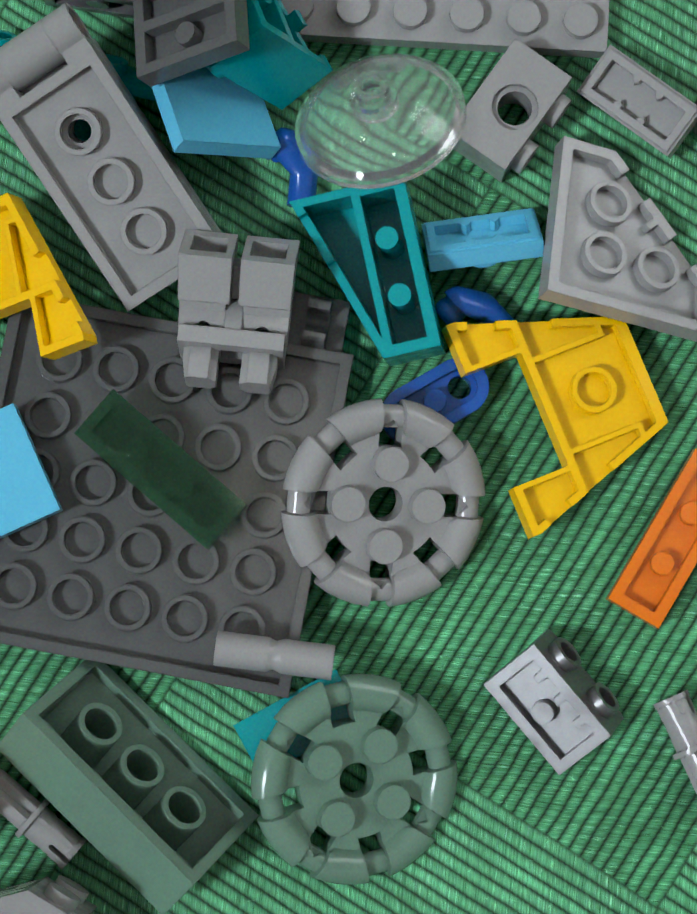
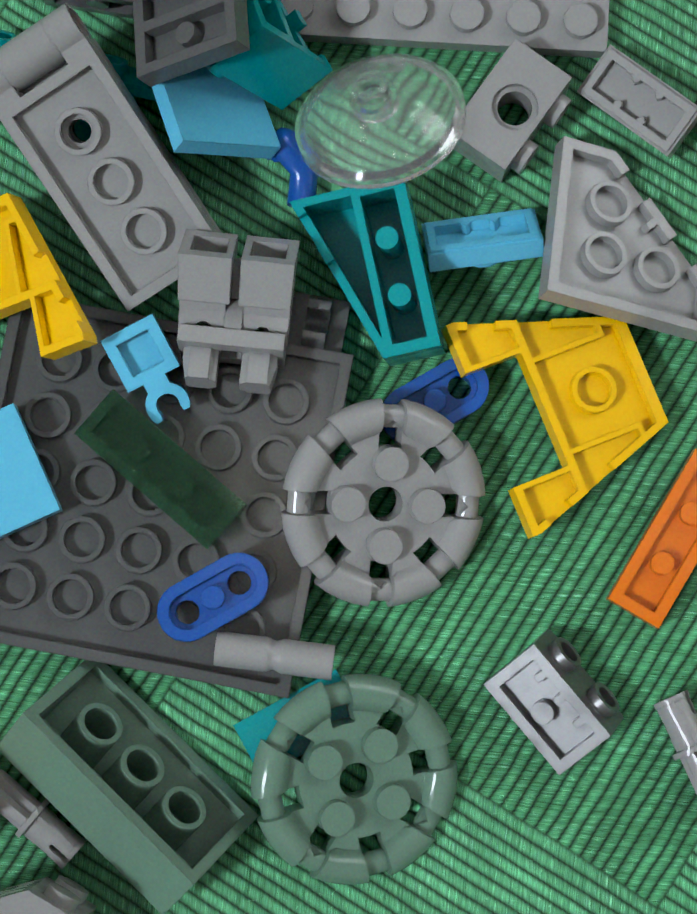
(143, 359): none -> medium azure plate
(212, 594): none -> blue plate
(472, 303): blue arm -> none

